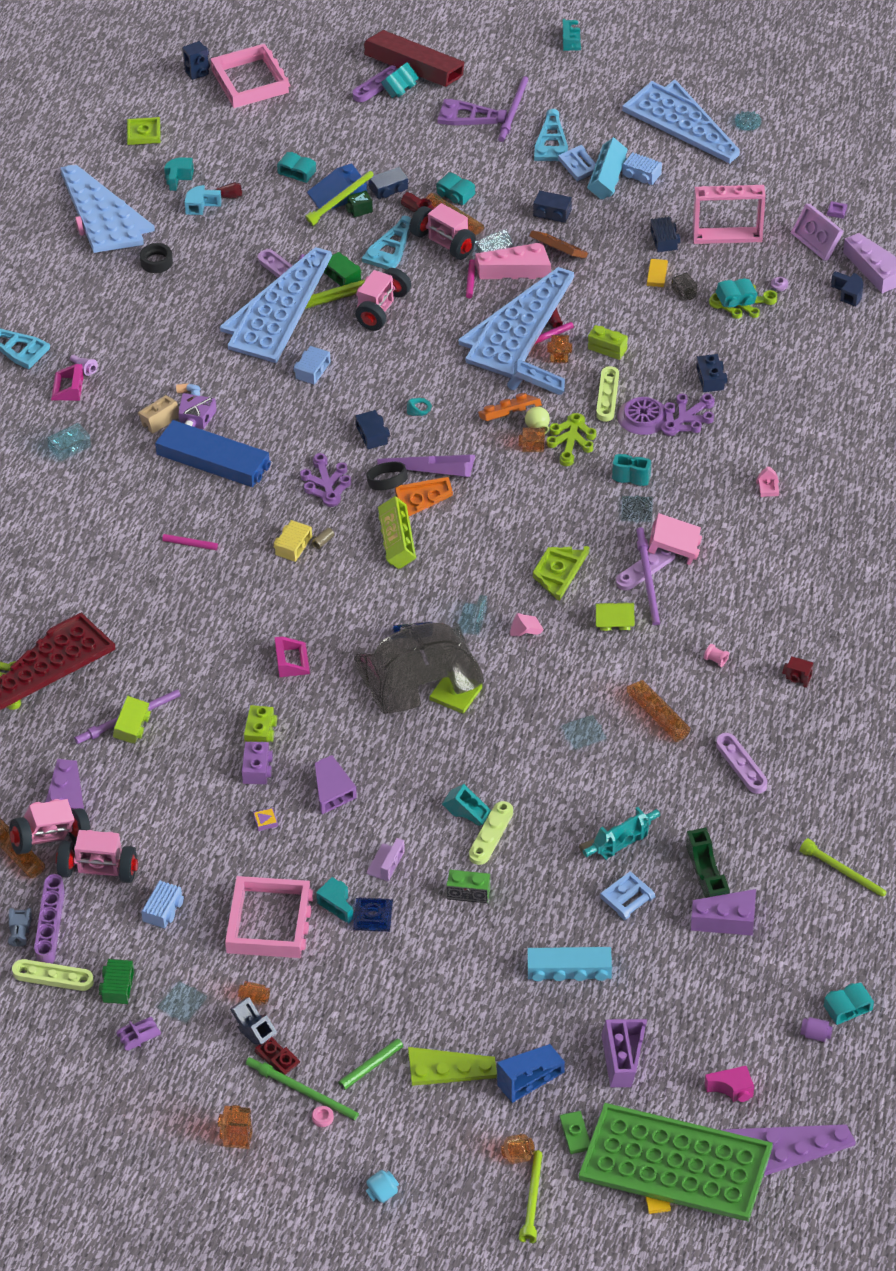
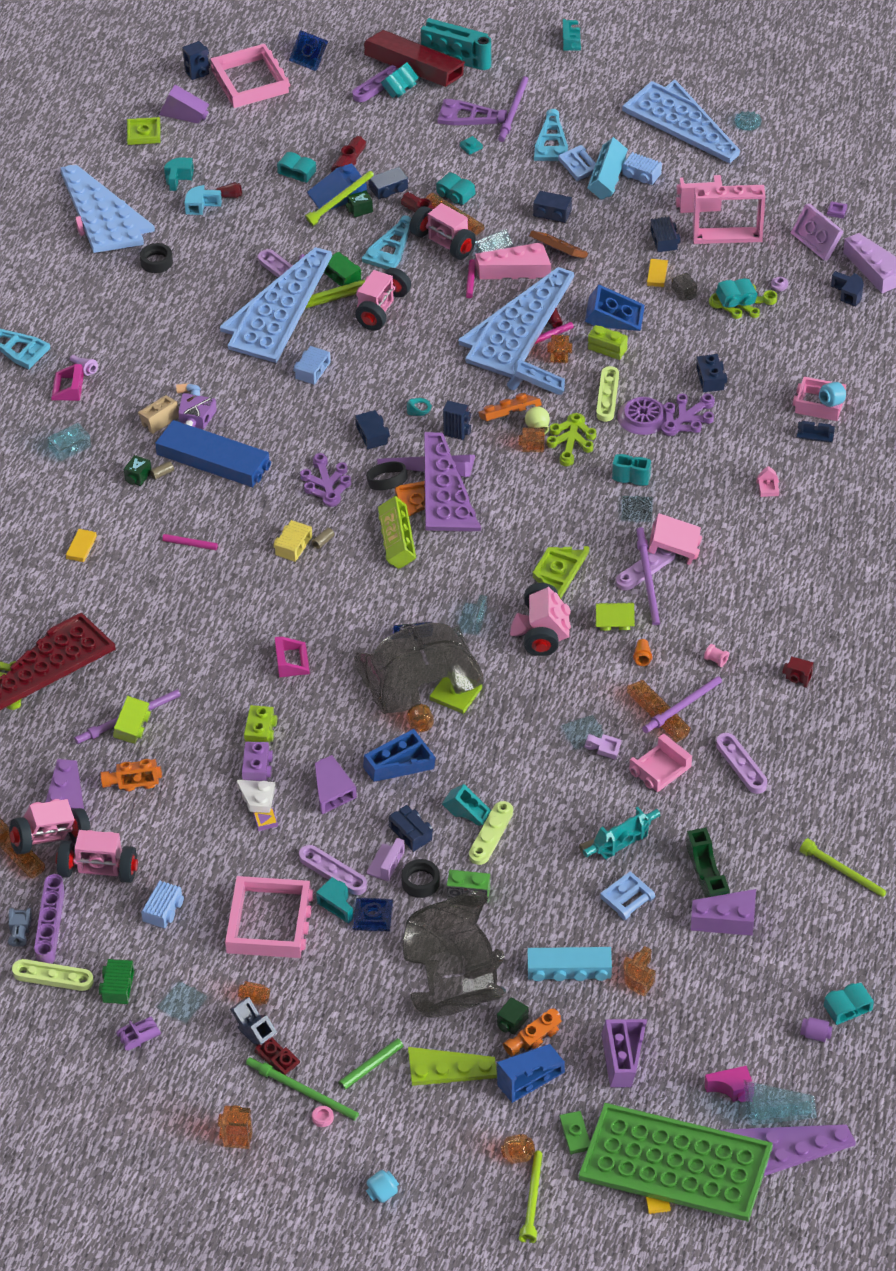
(81, 545): none -> yellow tile
(133, 775): none -> orange brick
(137, 470): none -> dark green brick
(162, 470): none -> dark tan piece
(184, 106): none -> medium lavender slope
(257, 794): none -> white wing
(308, 50): none -> clear blue slope
(330, 867): none -> lavender plate
(350, 153): none -> dark red piece
(399, 758): none -> blue wedge
(410, 827): none -> dark blue brick
(420, 718): none -> clear orange head
(420, 891): none -> black tyre
(445, 494): none -> medium lavender wing
(451, 943): none -> clear smoke piece
(456, 420): none -> dark blue brick
(458, 42): none -> teal hinge
(471, 145): none -> teal plate
(512, 1016): none -> dark green brick
(534, 1033): none -> orange brick
(547, 617): none -> brick
(606, 746): none -> lavender plate
(613, 310): none -> blue slope
(637, 974): none -> clear orange brick
(642, 653): none -> orange cone
(659, 720): none -> medium lavender bar
(661, 764): none -> bright pink panel
(686, 196): none -> bright pink panel
(777, 1104): none -> clear light blue wedge
(813, 386): none -> bright pink window
(822, 432): none -> dark blue hinge
(832, 394): none -> medium azure head

